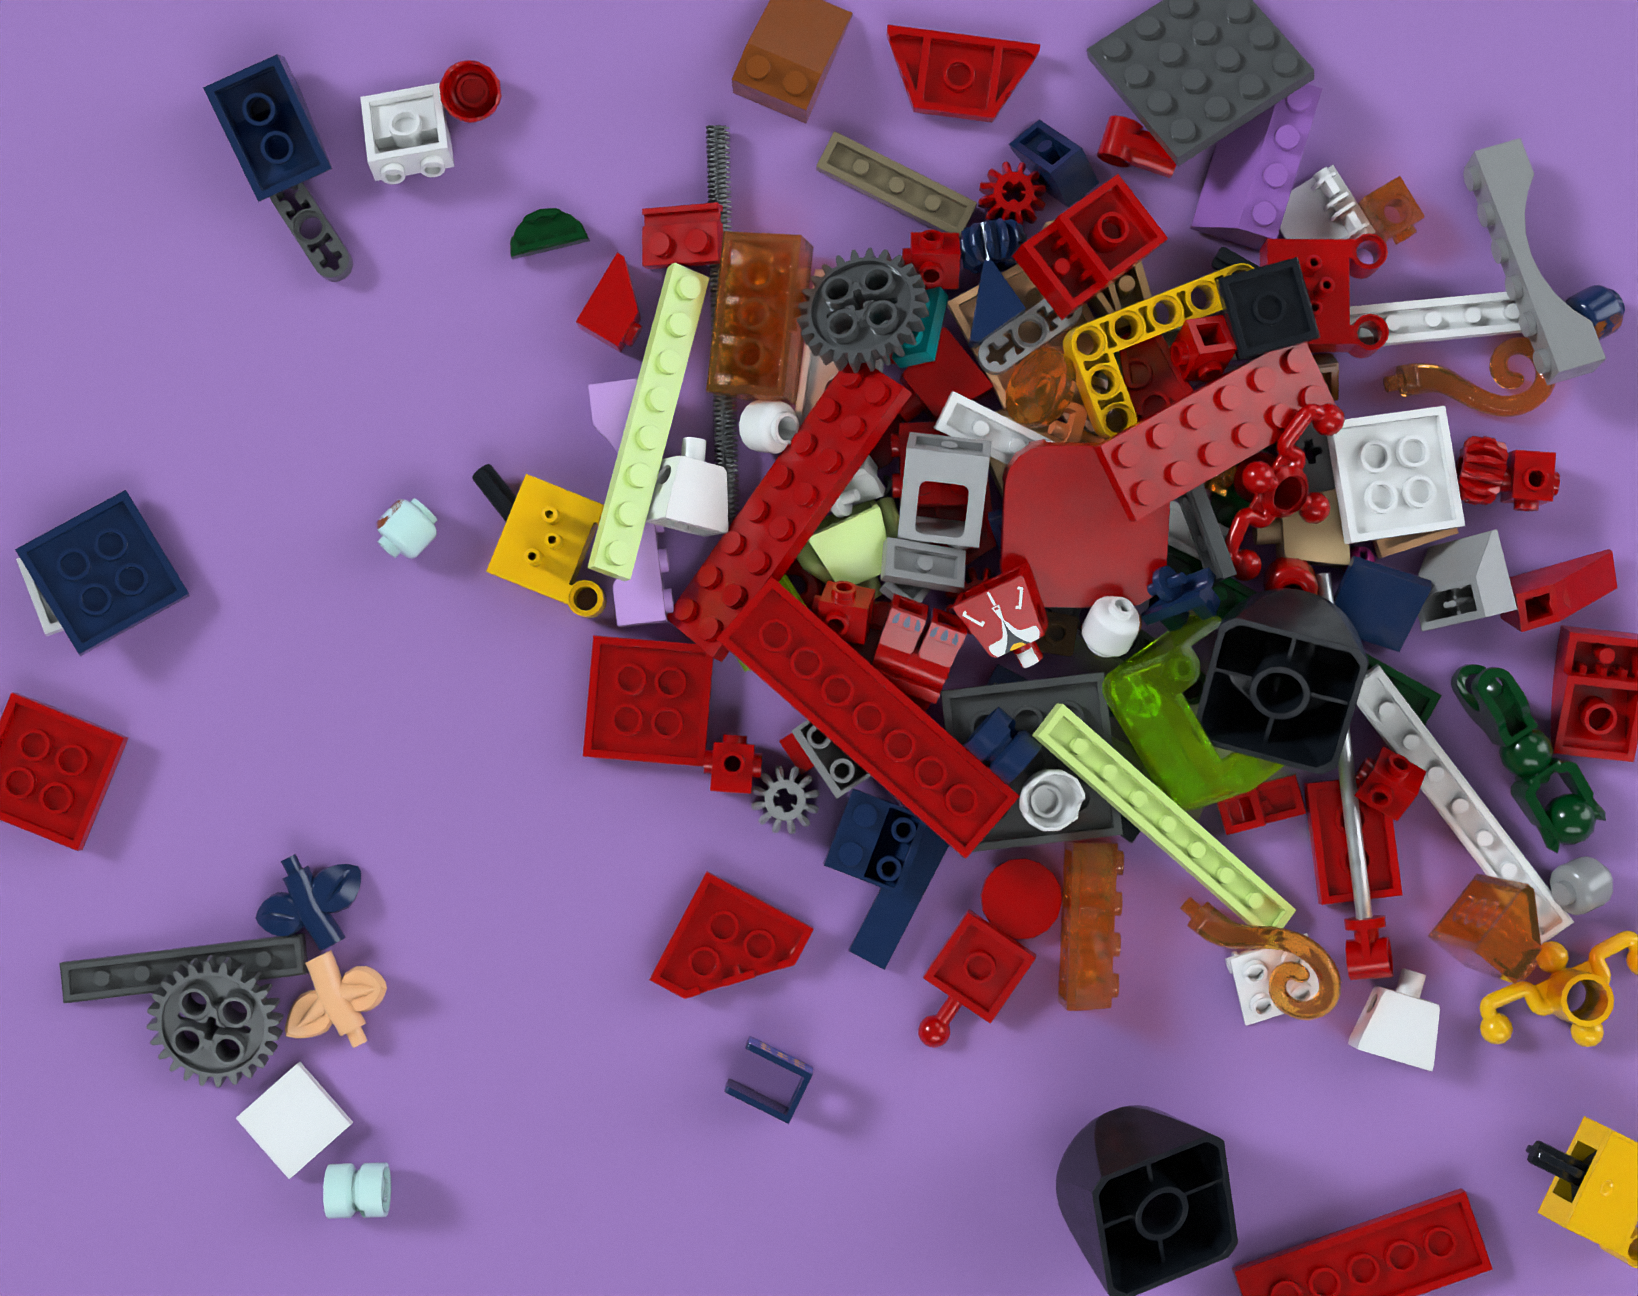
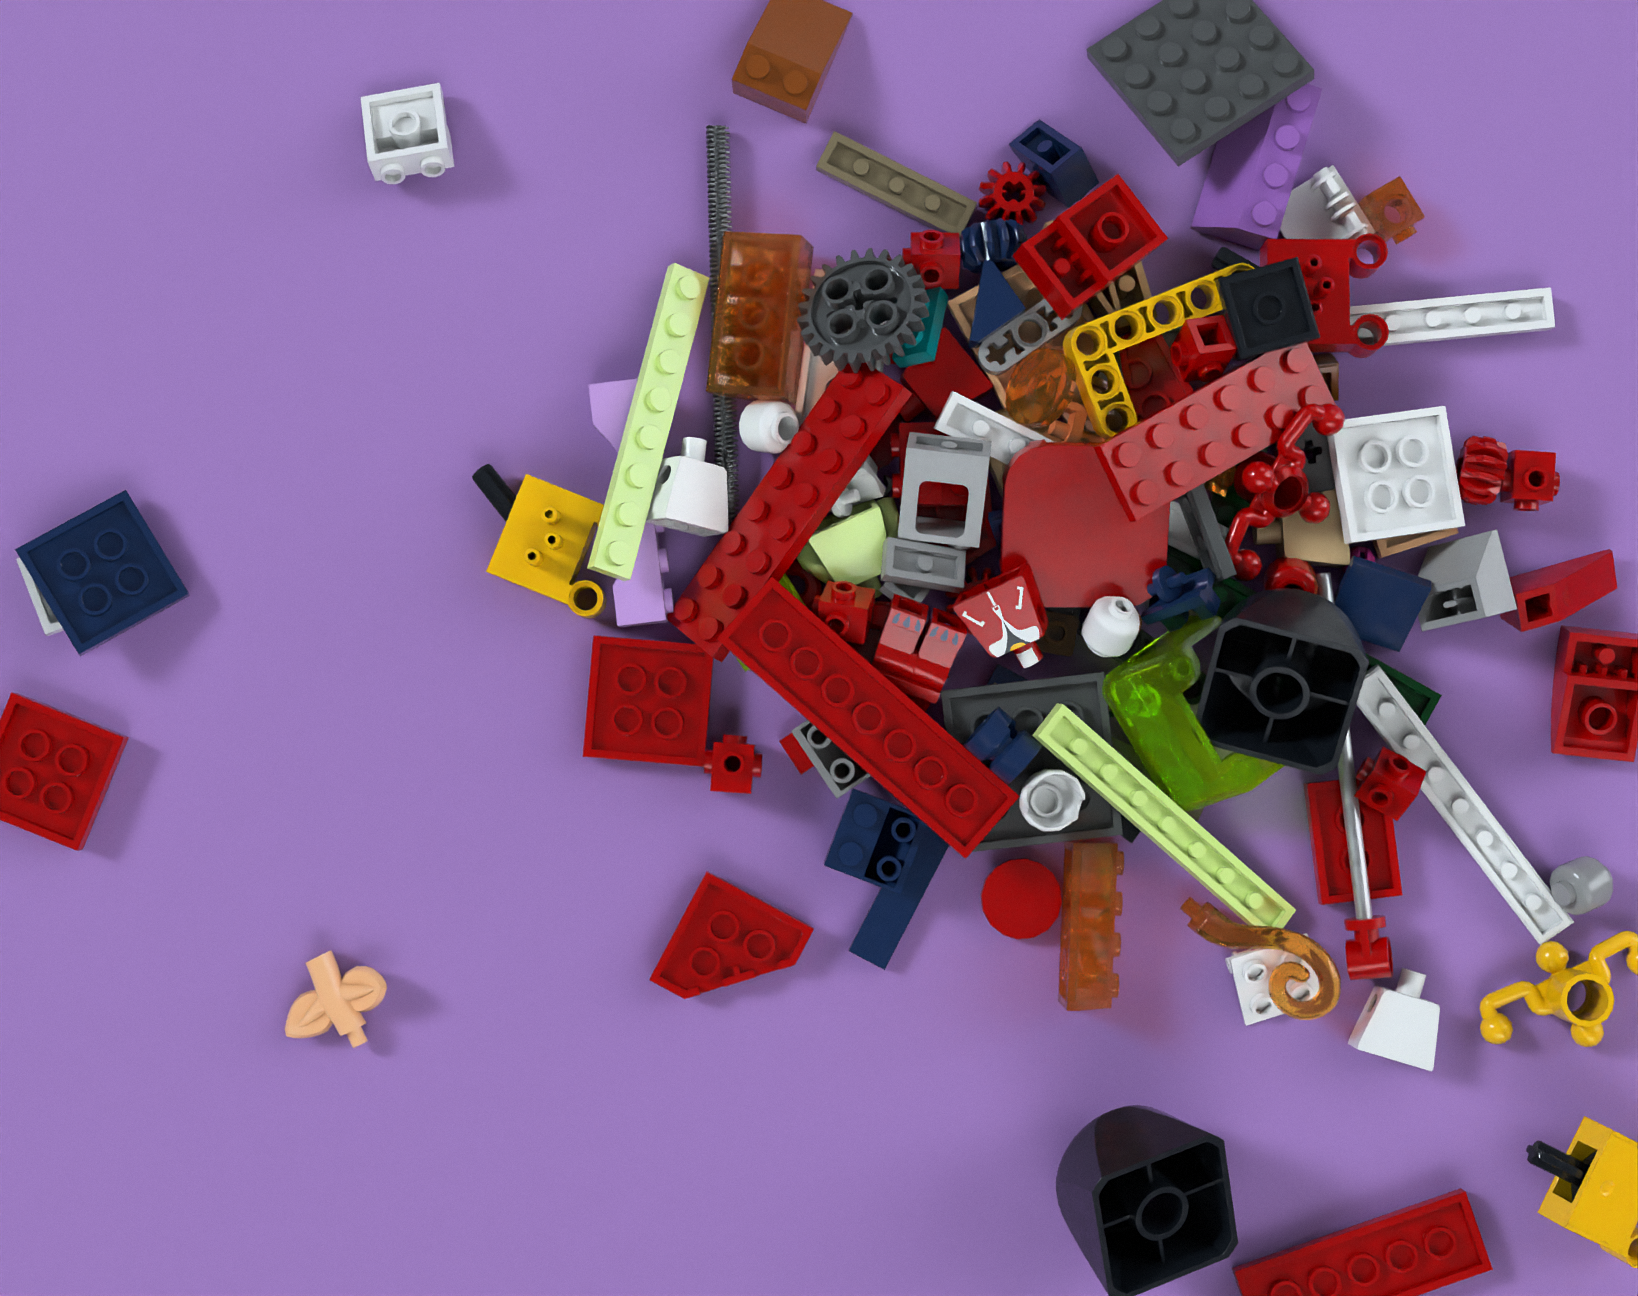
(146, 970): dark grey tile -> none
(219, 987): dark grey gear -> none
(269, 126): dark blue slope -> none
(294, 1120): white tile -> none
(310, 902): dark blue plant -> none
(335, 246): dark grey beam -> none
(357, 1190): light aqua wheel -> none
(406, 528): light aqua head -> none
(470, 91): red hair -> none
(546, 231): dark green plate -> none
(613, 308): red slope -> none
(682, 235): red plate -> none
(762, 1102): dark blue piece -> none
(777, 811): light grey gear -> none
(958, 72): red wing -> none
(976, 970): red plate -> none
(1128, 144): red piece -> none
(1264, 804): red slope -> none
(1430, 377): clear orange plant -> none
(1492, 928): clear orange slope -> none
(1528, 753): dark green piece -> none
(1561, 337): light grey arch -> none
(1600, 306): dark blue head -> none

